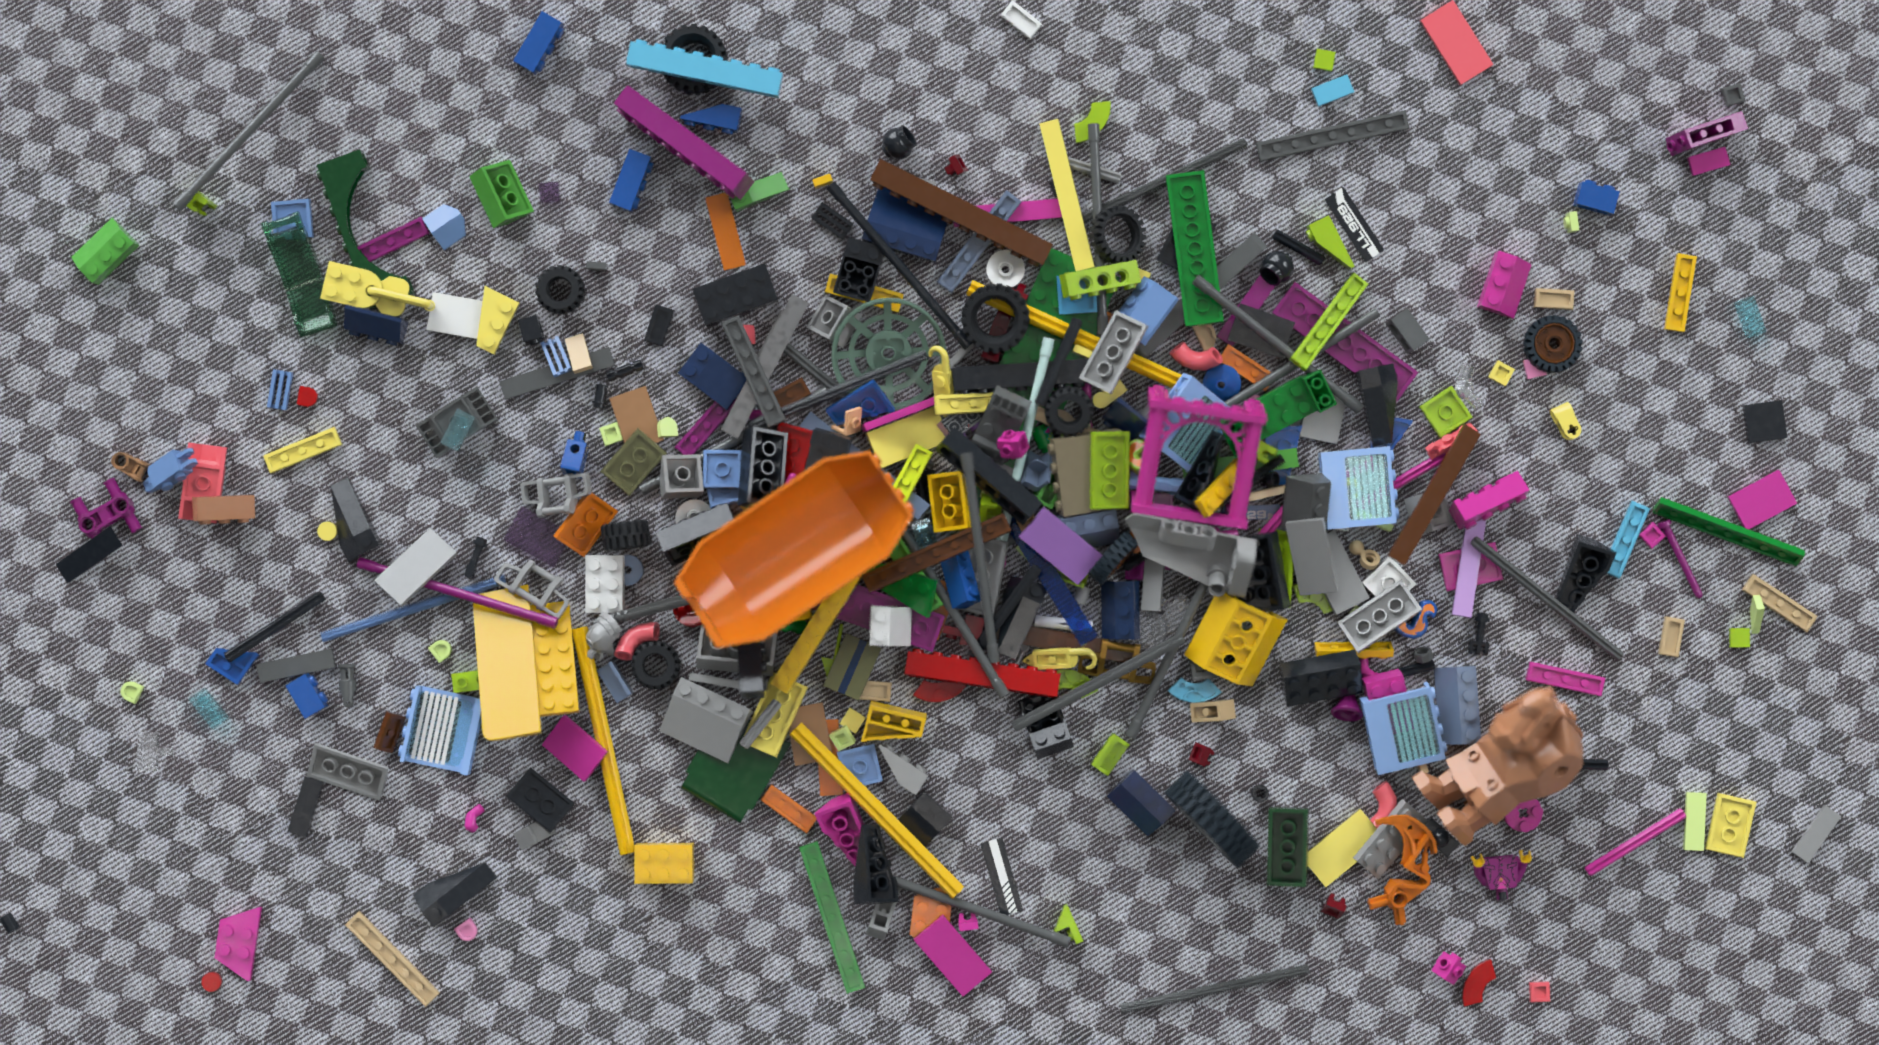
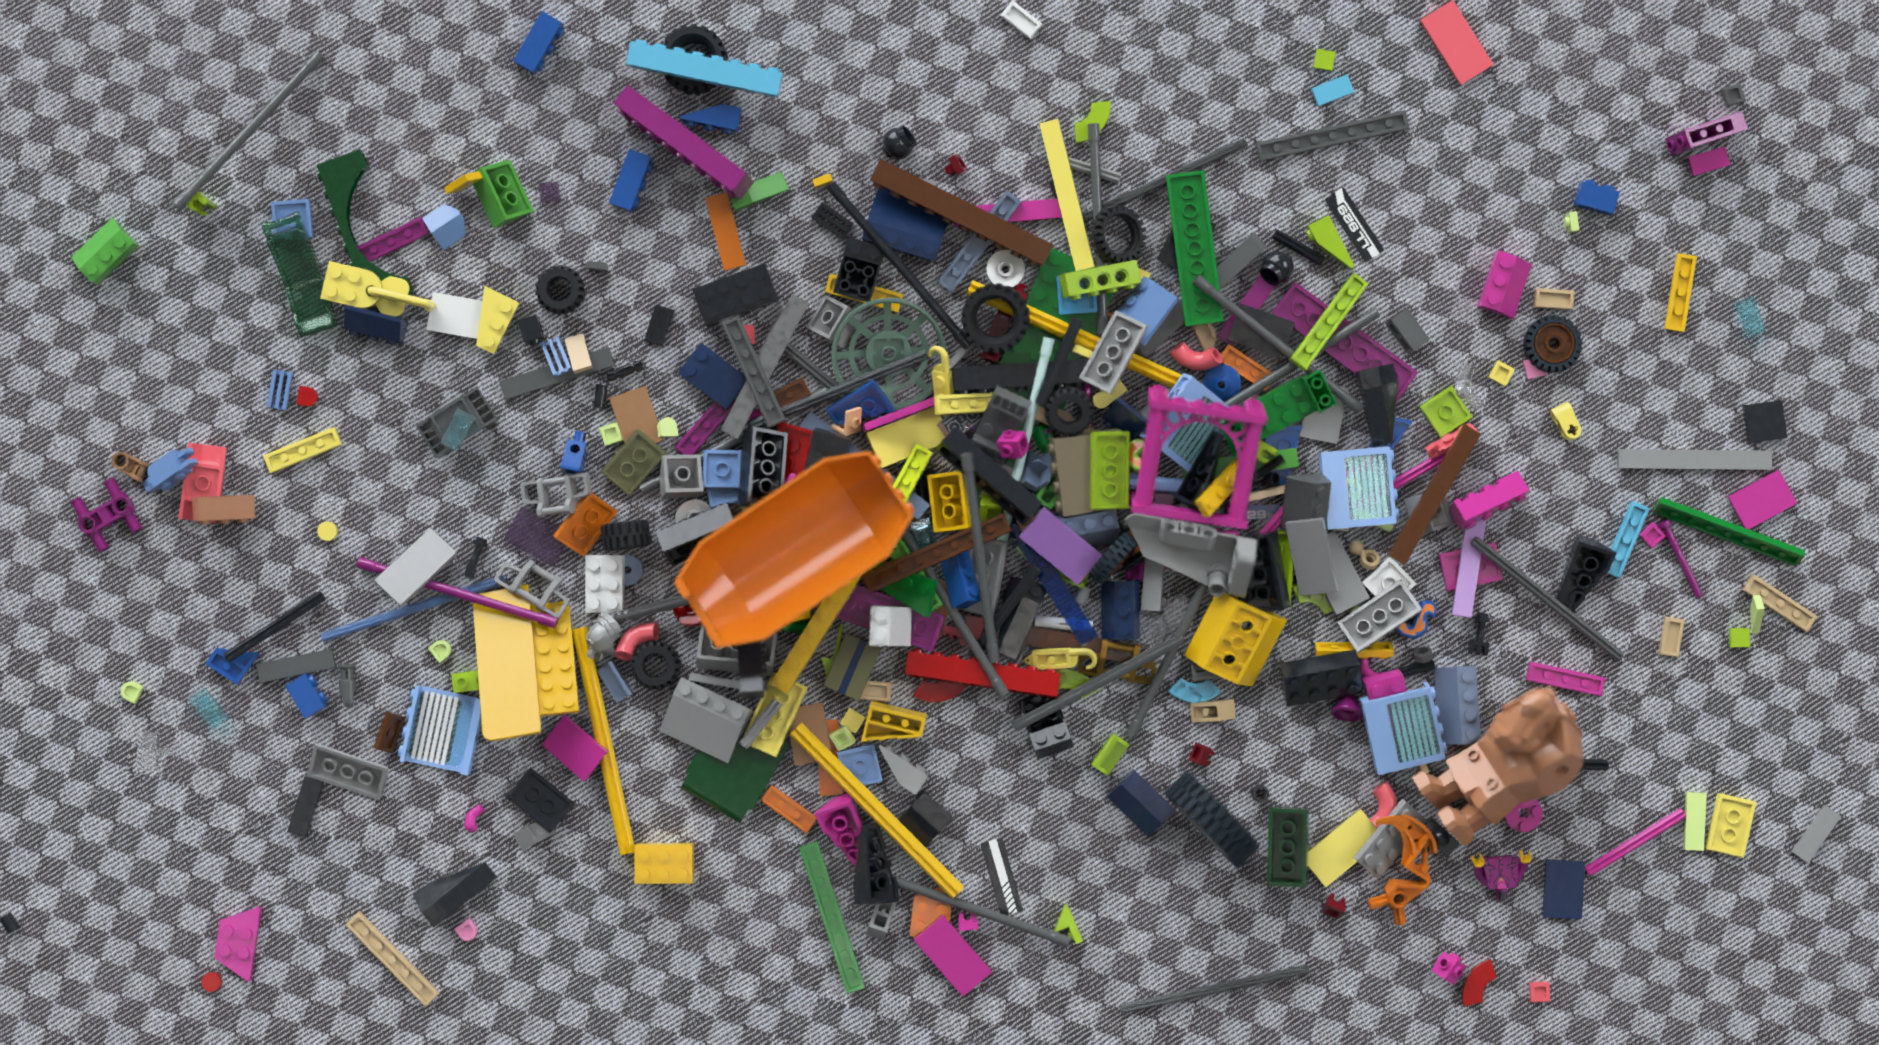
(89, 554): black sticker -> none
(354, 526): black wedge -> none
(463, 182): none -> yellow tile
(1563, 889): none -> dark blue tile
(1694, 459): none -> light grey tile

